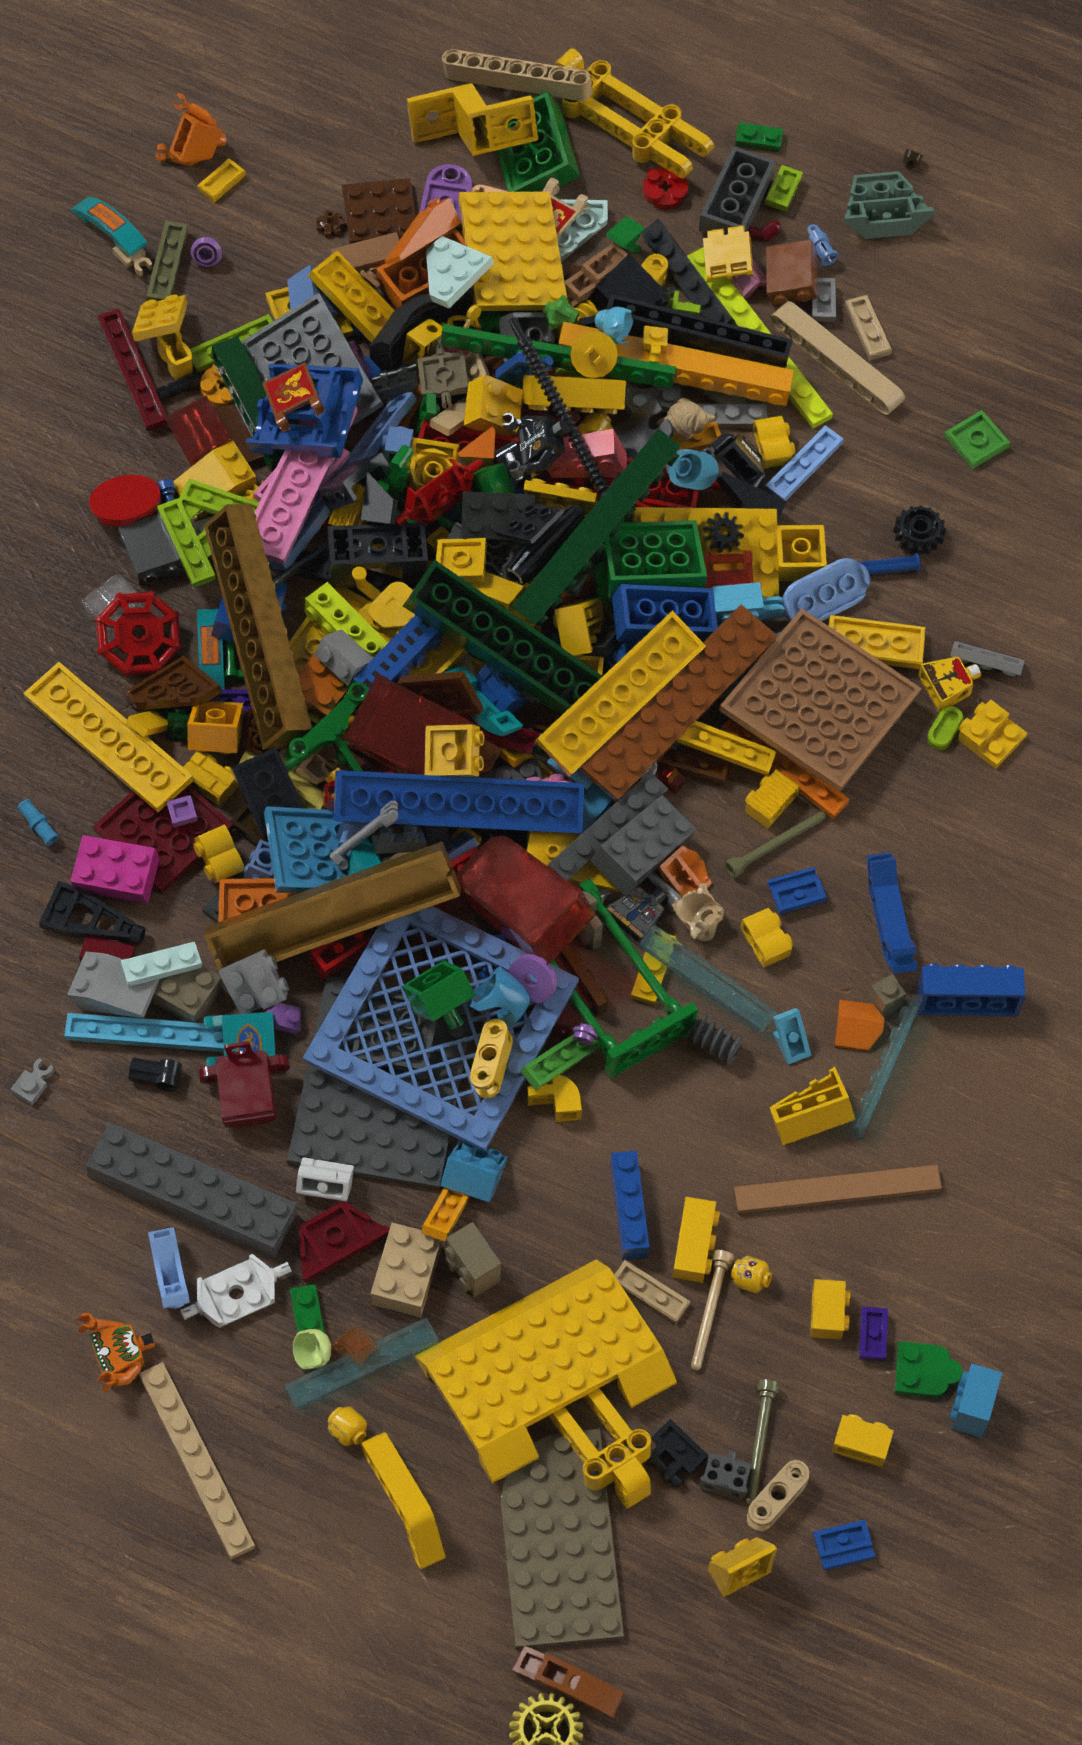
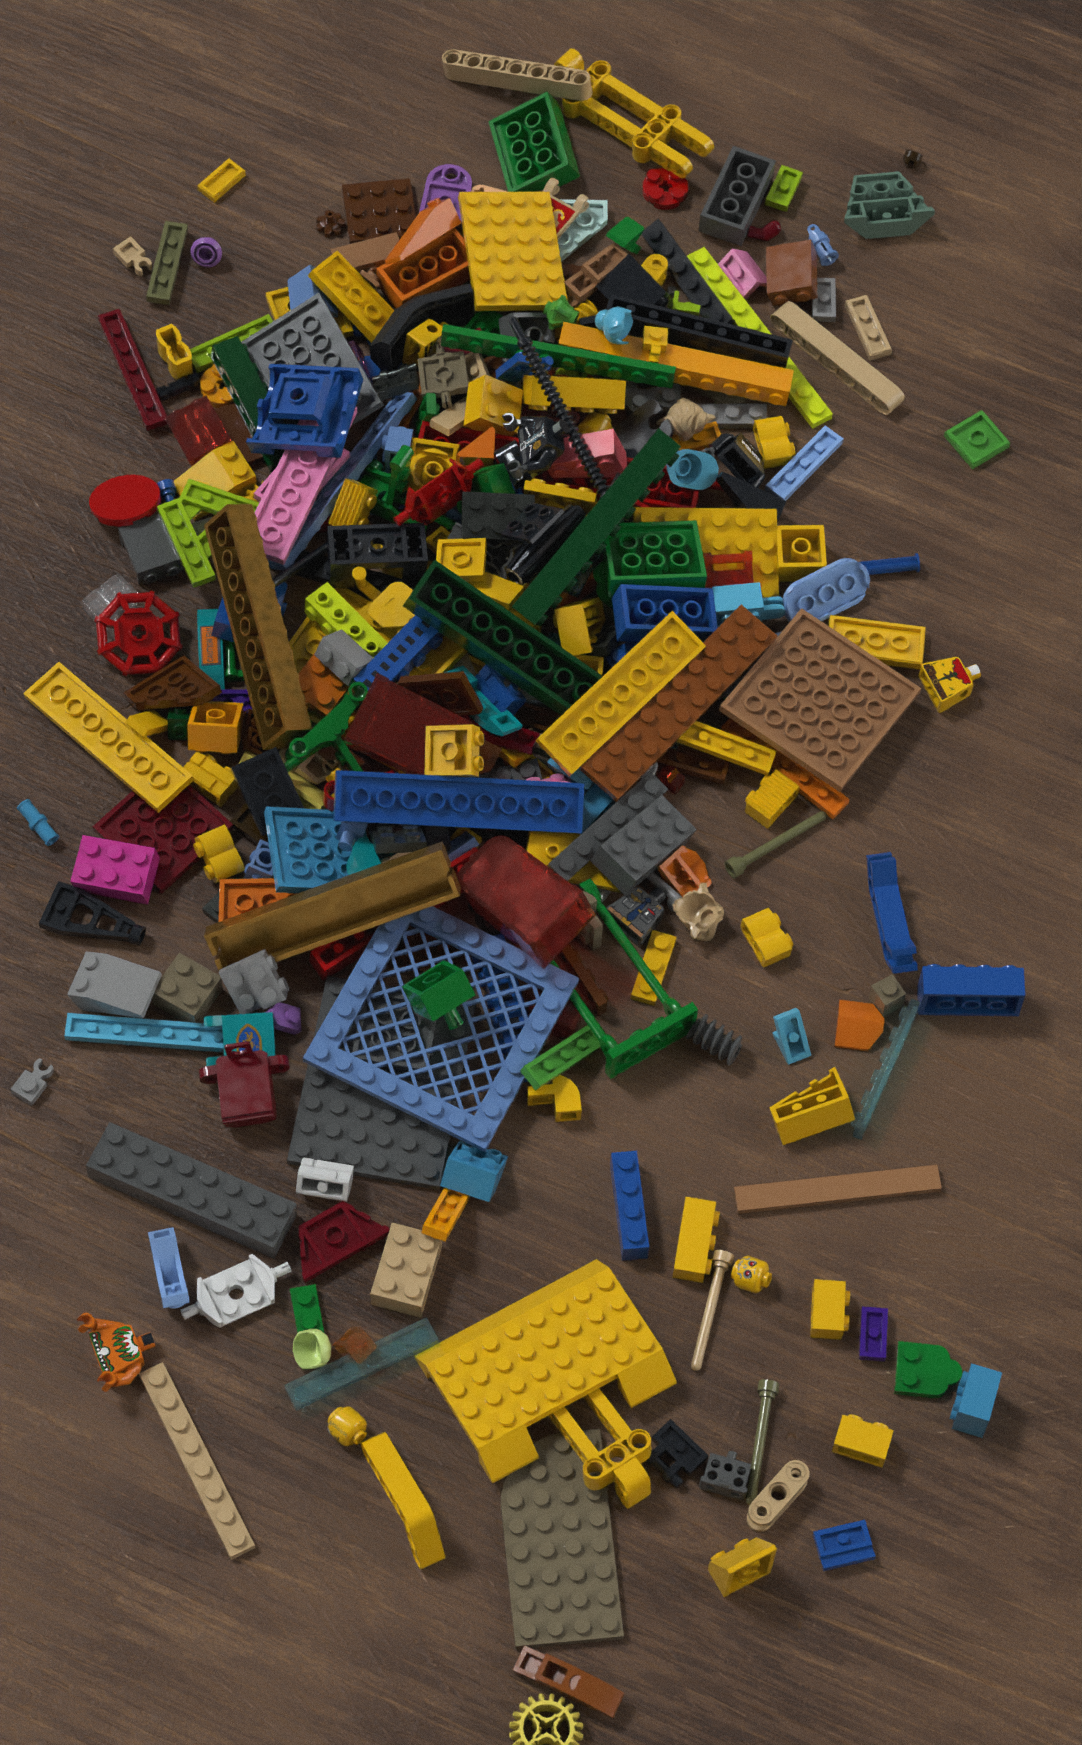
(105, 946): dark red tile -> none
(112, 223): teal slope -> none
(160, 317): yellow plate -> none
(161, 964): light aqua plate -> none
(162, 1074): black piece -> none
(182, 811): medium lavender plate -> none
(195, 136): orange torso -> none
(292, 391): flag -> none
(338, 490): black panel -> none
(378, 504): black slope -> none
(387, 816): light grey hinge -> none
(453, 270): light aqua plate -> none
(472, 317): yellow piece -> none
(472, 1260): dark tan brick -> none
(479, 125): yellow bracket -> none
(494, 1042): yellow piece -> none
(504, 992): dark azure piece -> none
(534, 965): medium lavender tile -> none
(585, 1034): medium lavender plate -> none
(594, 354): yellow piece -> none
(651, 1292): tan tile -> none
(707, 979): clear light blue plate -> none
(725, 524): black gear -> none
(728, 254): yellow plate -> none
(759, 137): green plate -> none
(796, 891): blue plate -> none
(922, 519): black gear -> none
(944, 728): lime tile -> none
(987, 659): light grey plate -> none
(991, 733): yellow plate -> none

